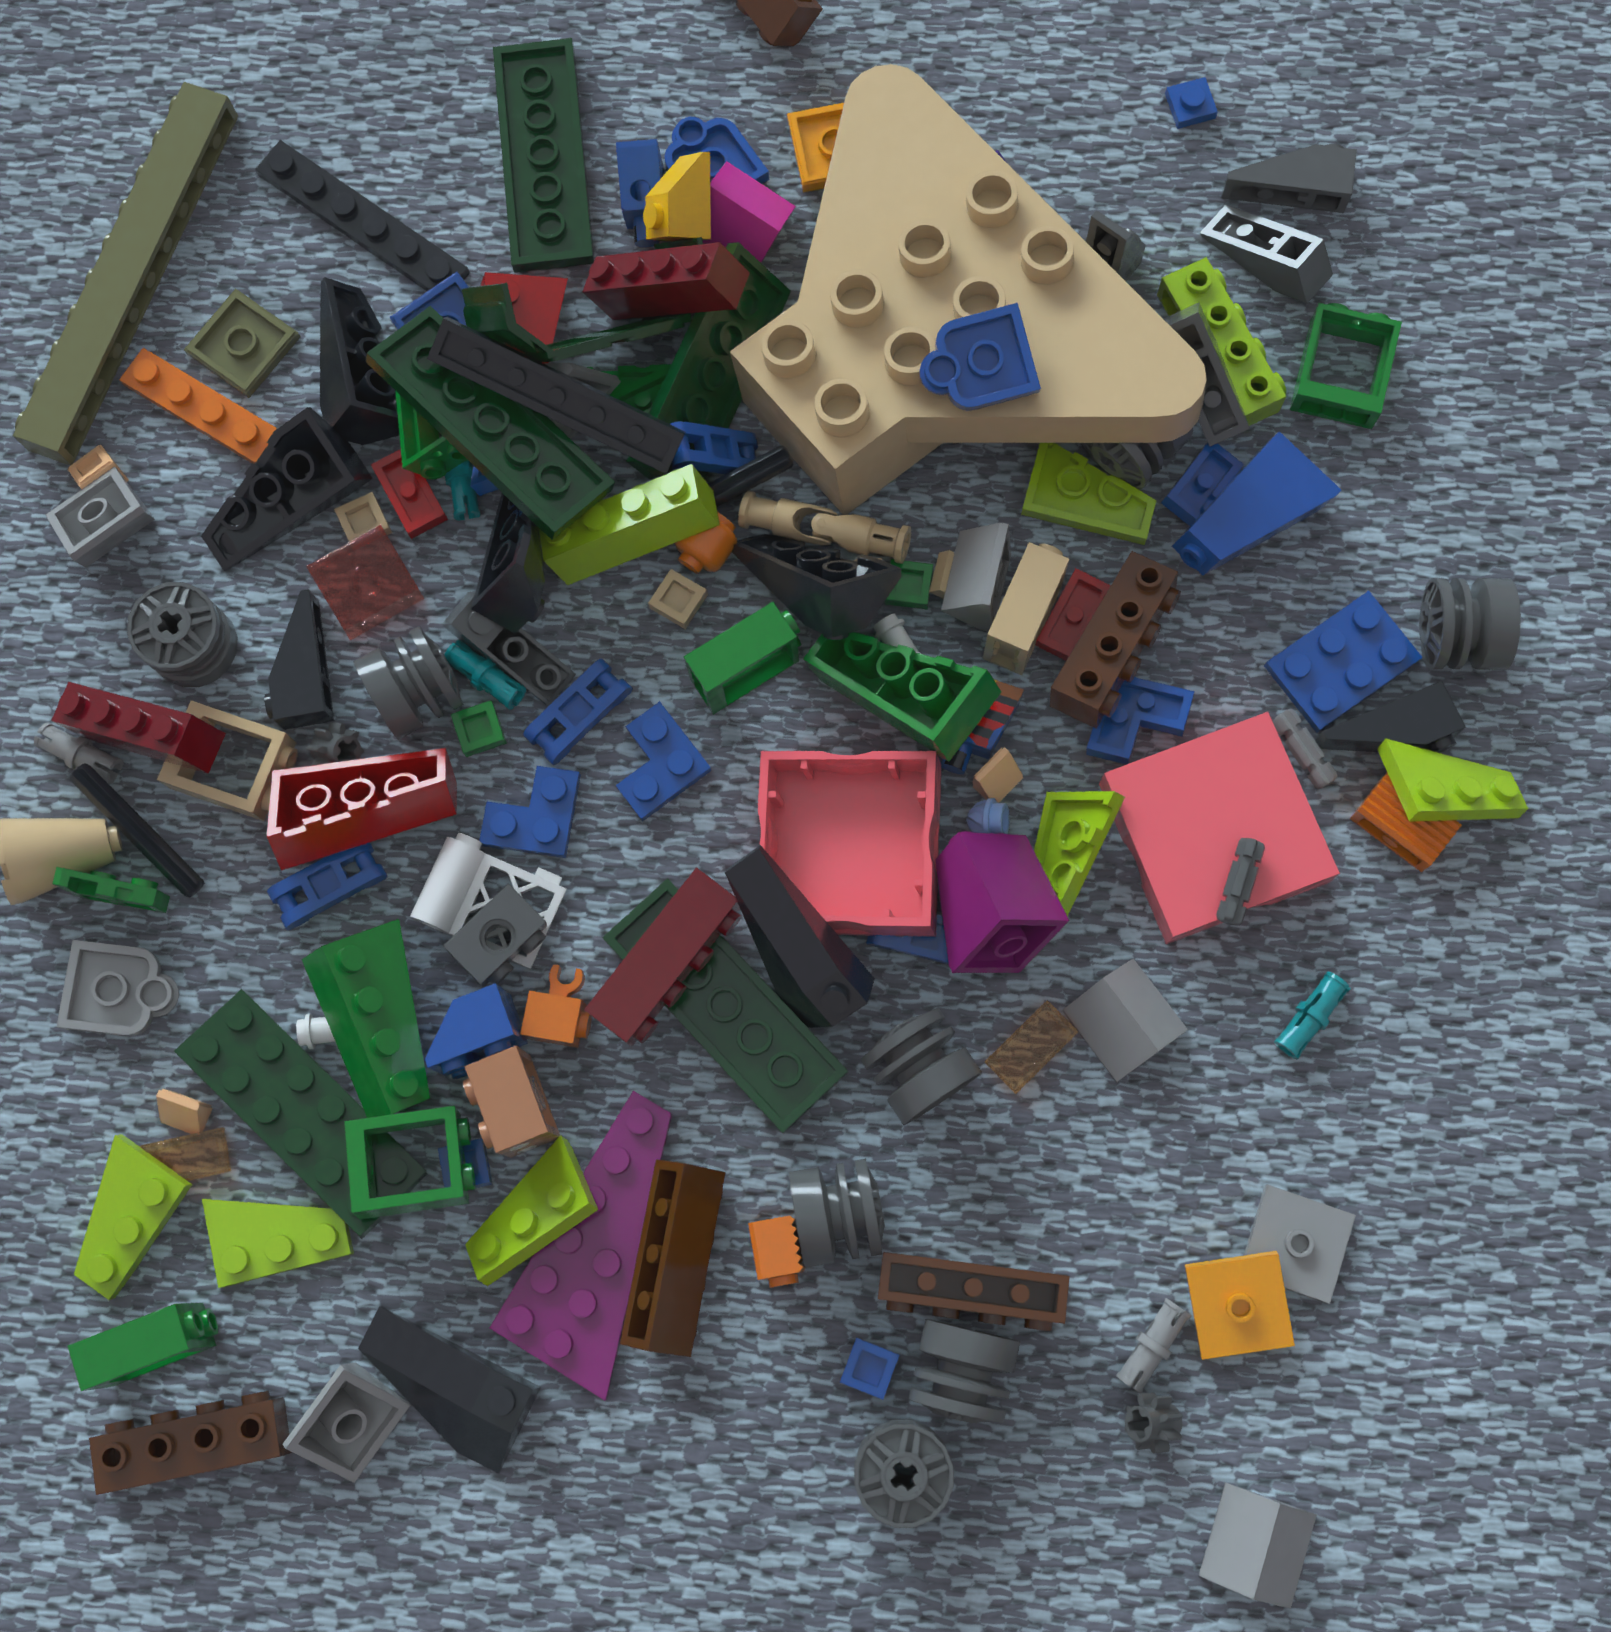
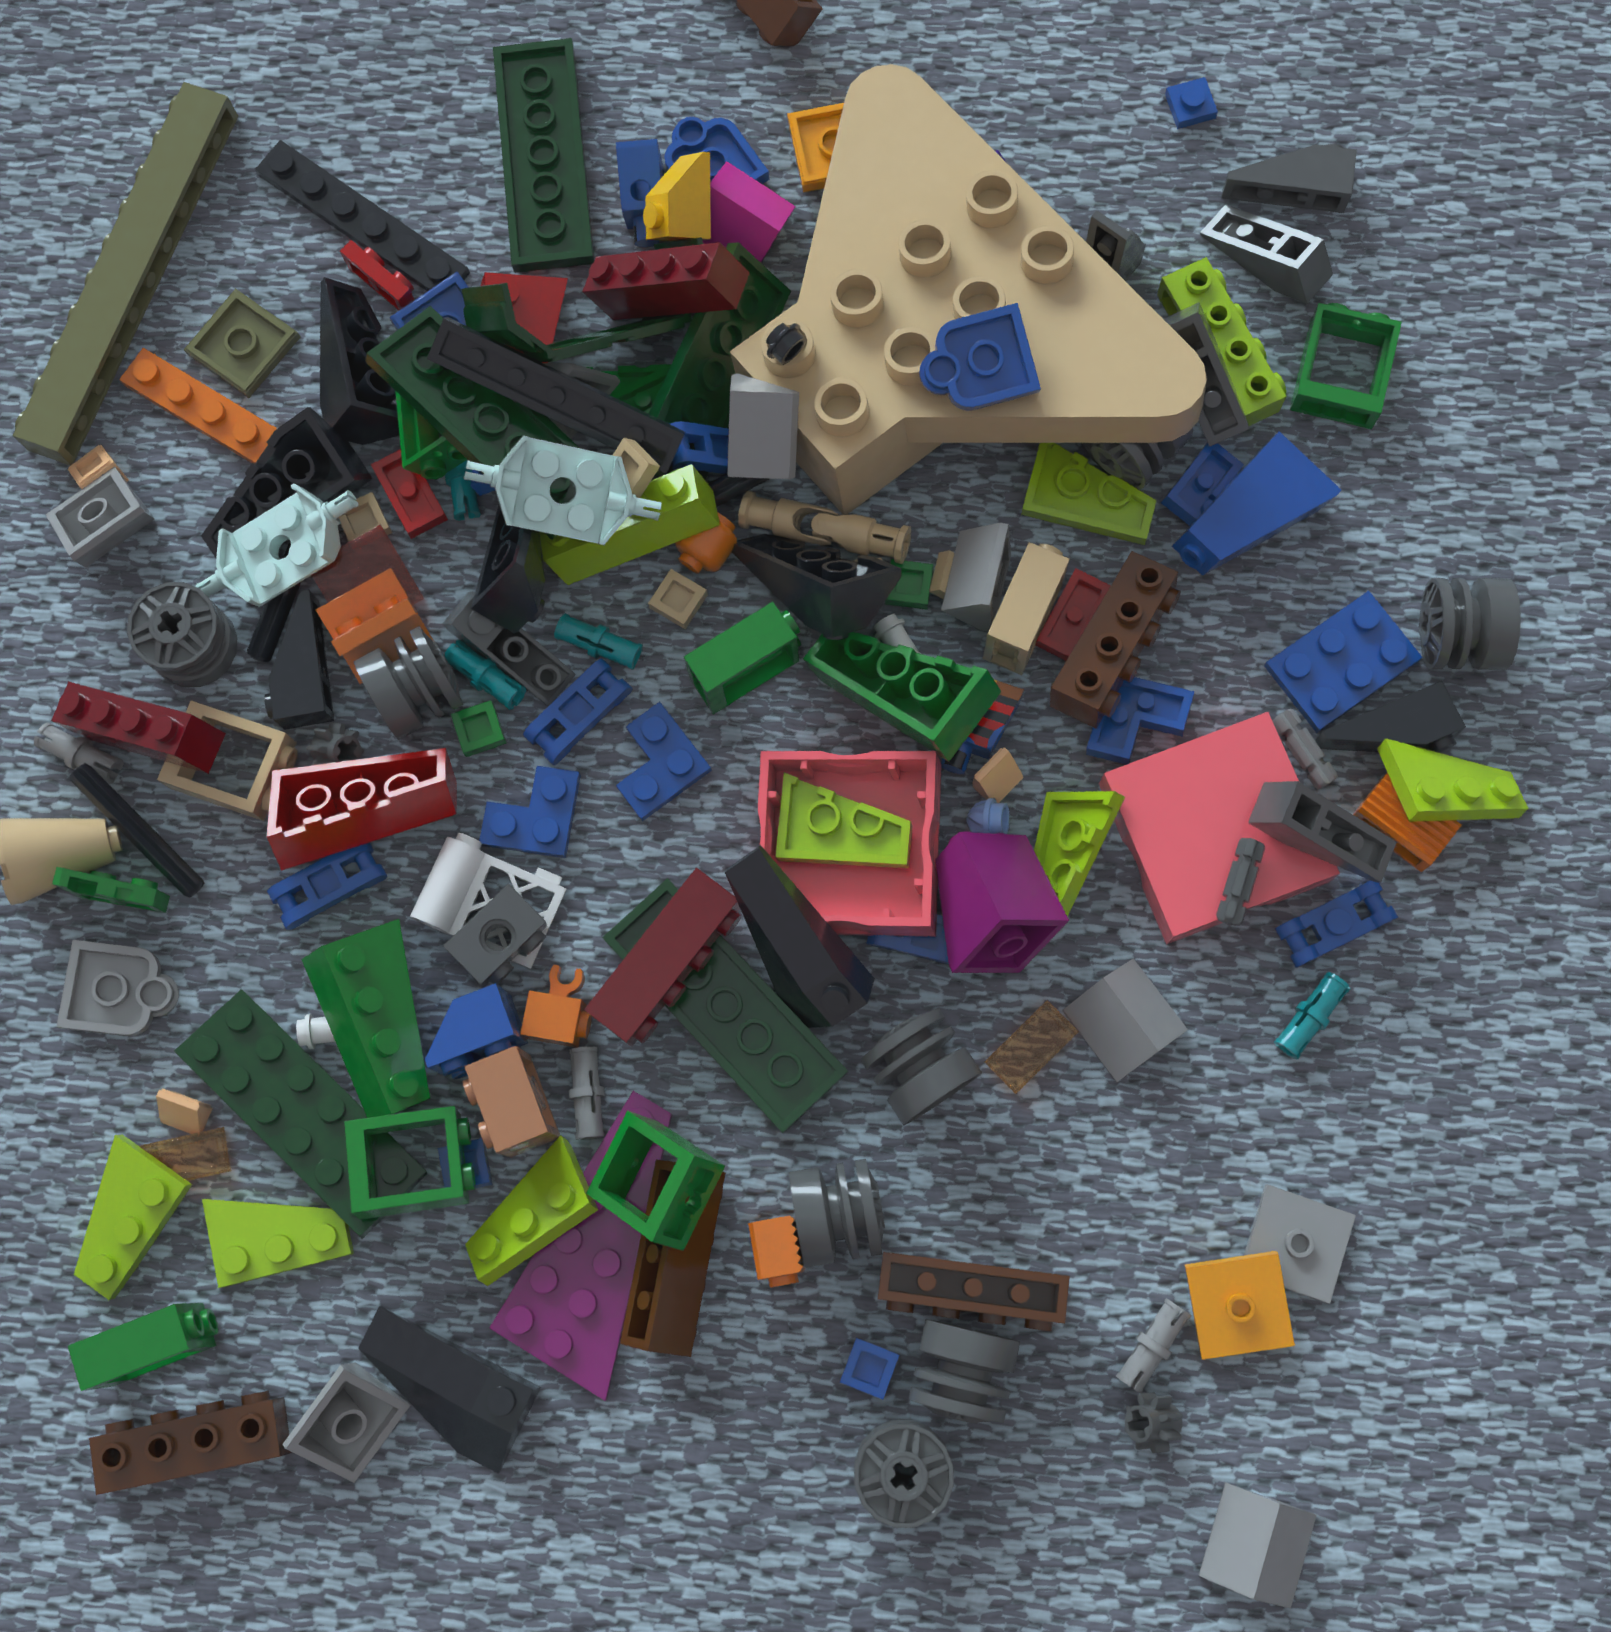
(250, 556): none -> light aqua plate
(271, 623): none -> black axle
(370, 268): none -> red plate
(371, 619): none -> orange bracket
(586, 1093): none -> light grey pin
(598, 641): none -> teal pin
(600, 496): none -> light aqua plate
(638, 465): none -> tan plate
(692, 1175): none -> green window
(762, 429): none -> light grey slope
(785, 343): none -> black plate
(836, 830): none -> lime wing
(1321, 829): none -> dark grey slope
(1336, 923): none -> blue plate

